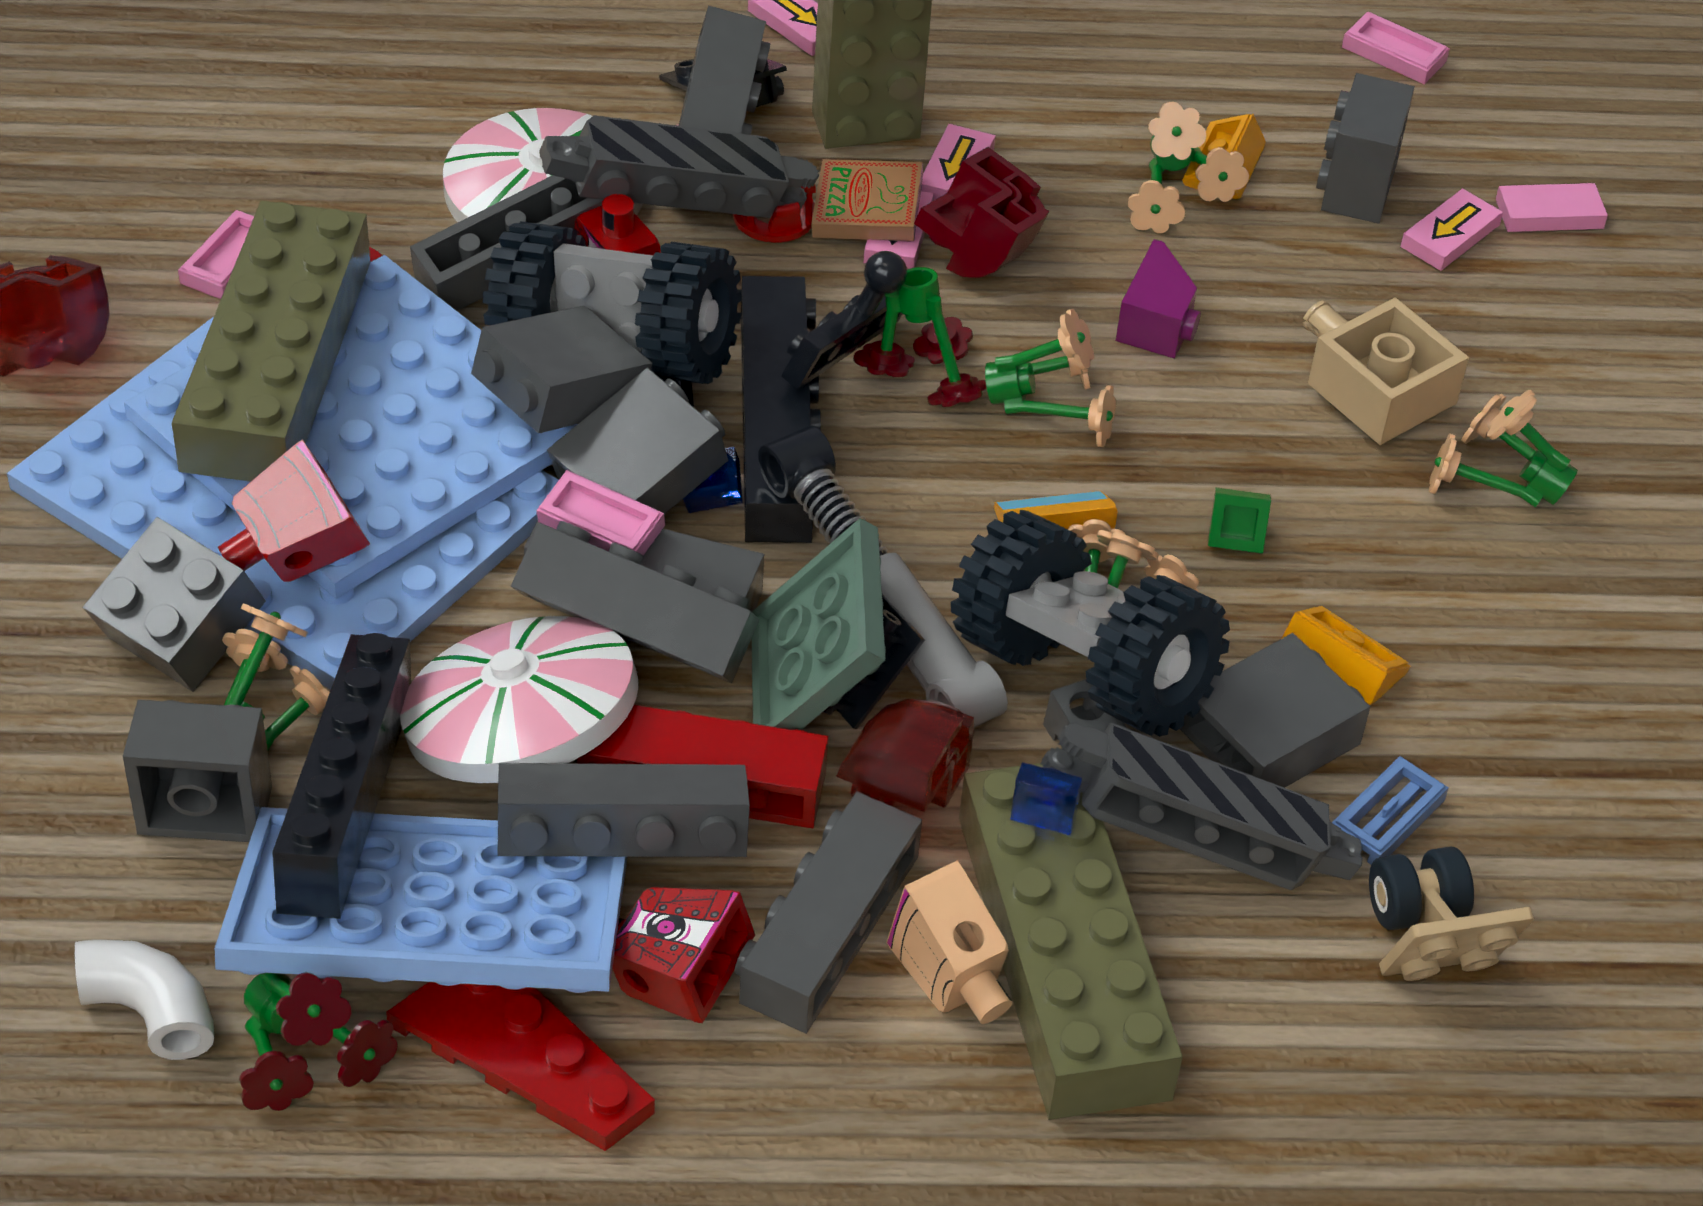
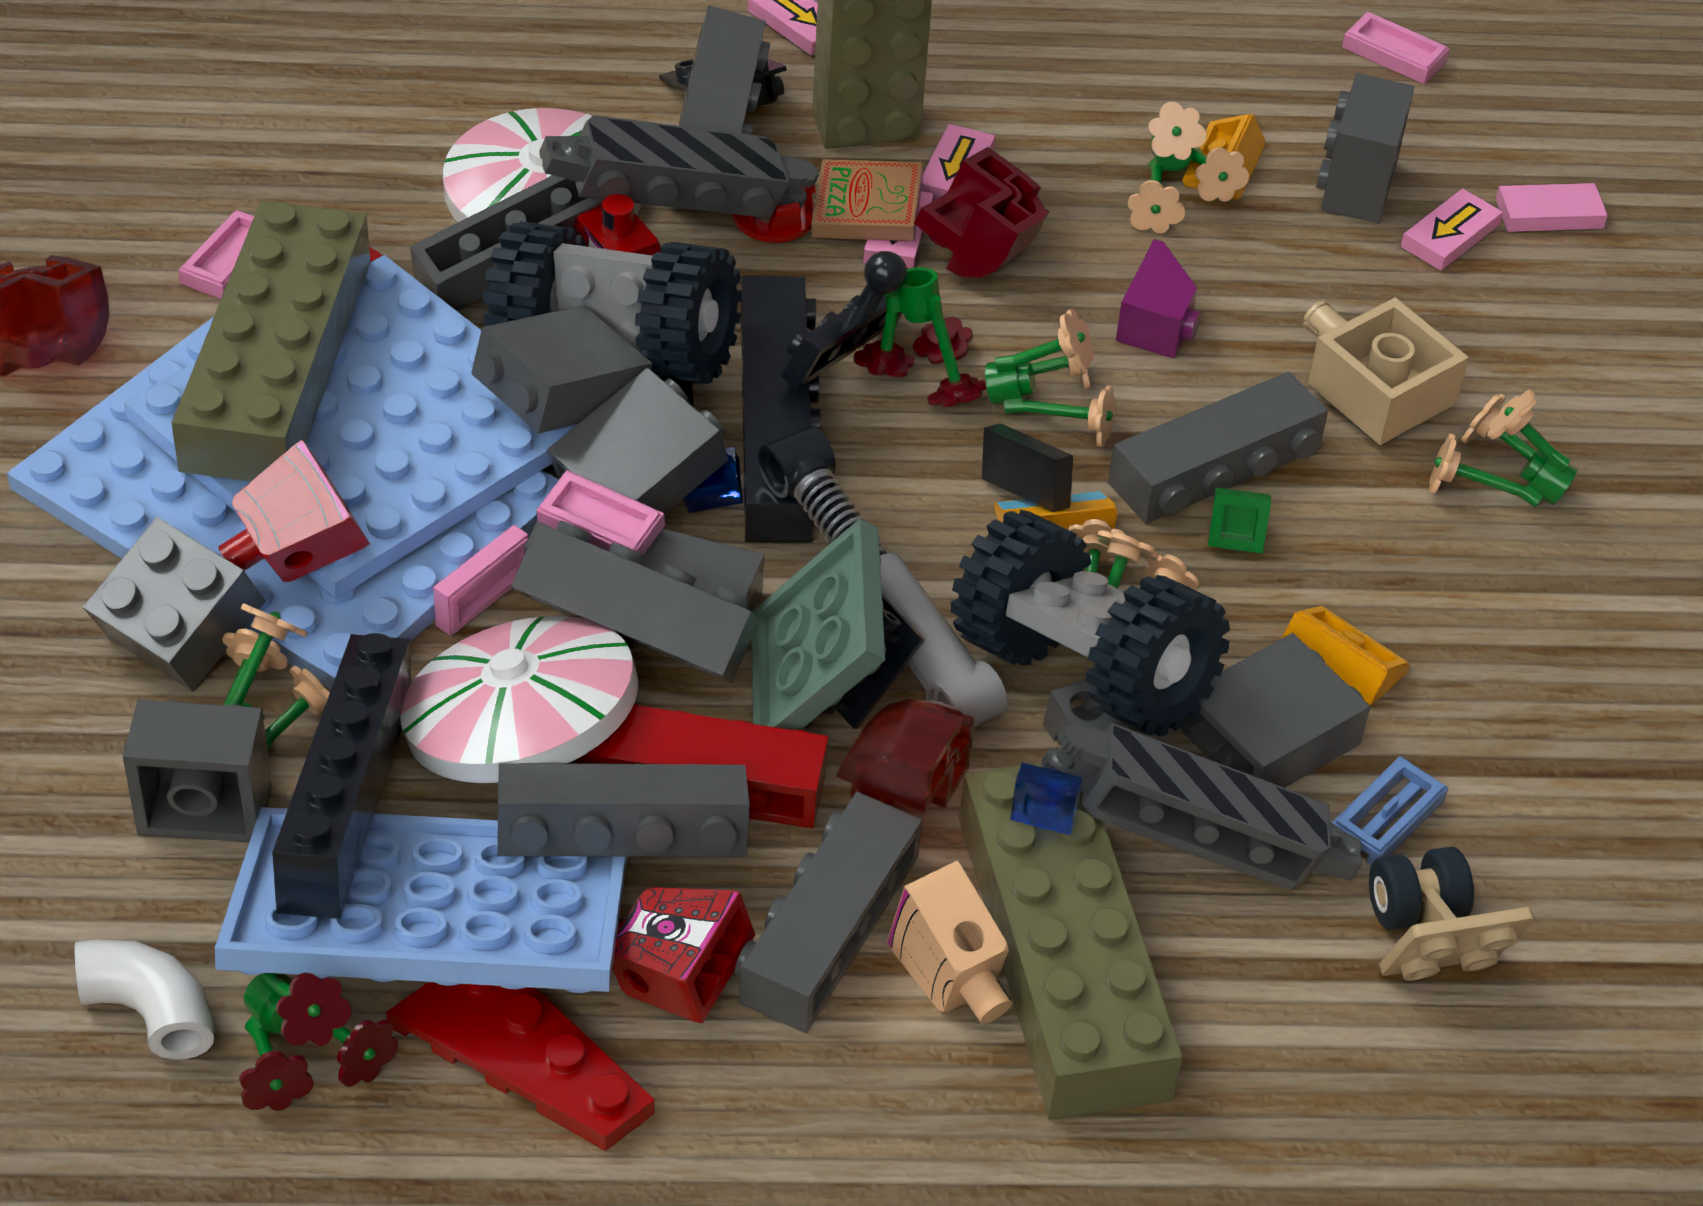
(479, 581): none -> bright pink tile
(1027, 467): none -> black tile
(1217, 447): none -> dark grey brick

